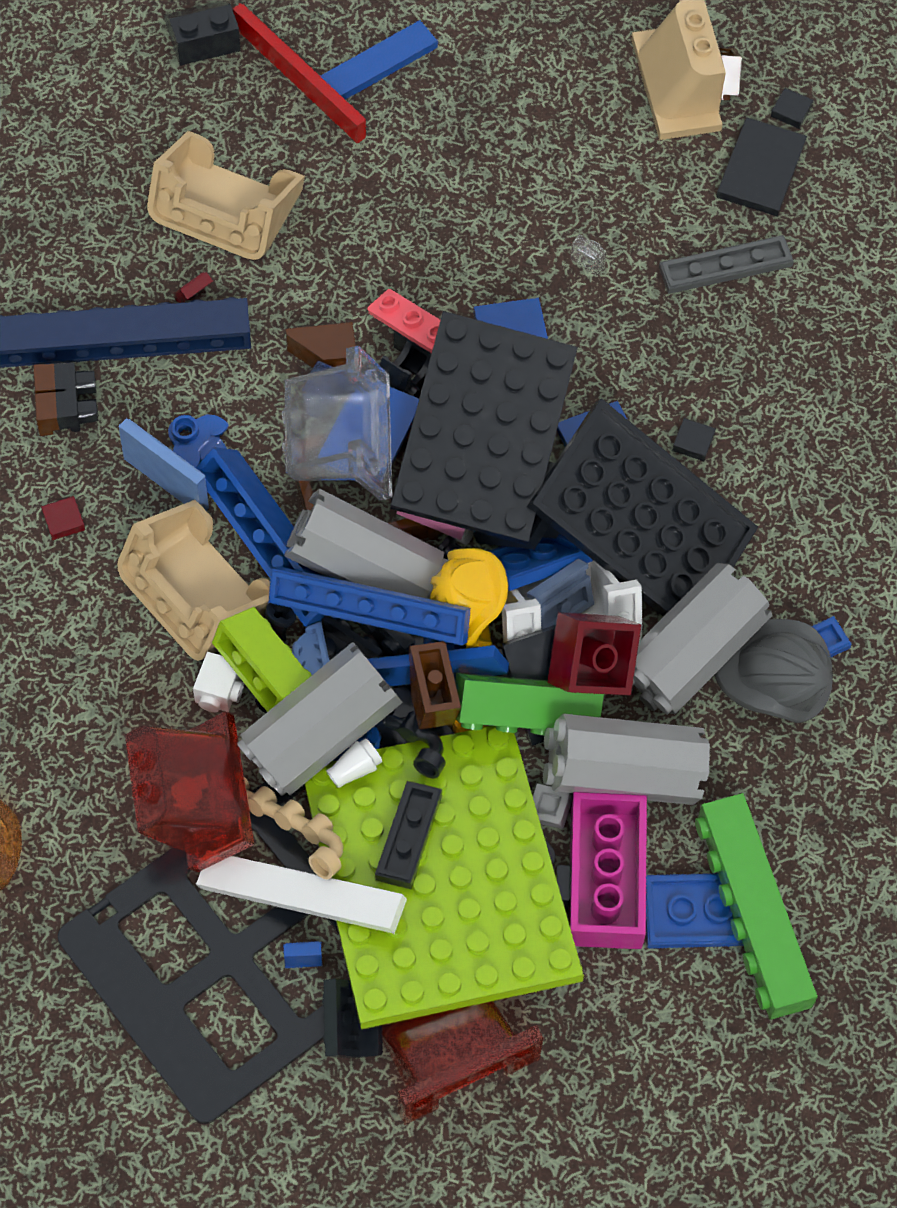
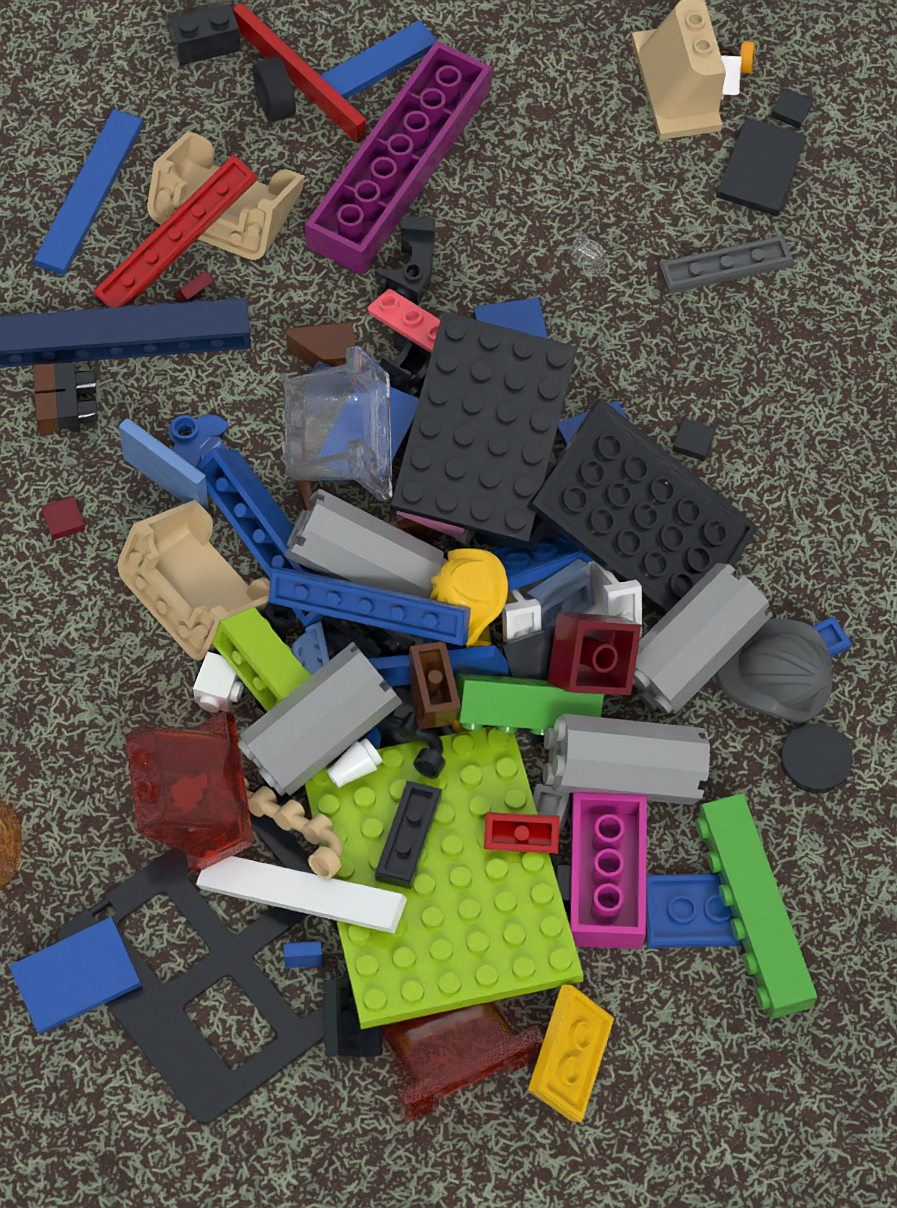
(75, 975): none -> blue tile
(88, 192): none -> blue tile
(176, 234): none -> red tile
(274, 89): none -> black tyre
(398, 157): none -> magenta brick
(419, 242): none -> black tile
(521, 832): none -> red slope
(571, 1053): none -> yellow tile
(748, 56): none -> light orange tile
(816, 758): none -> black tile

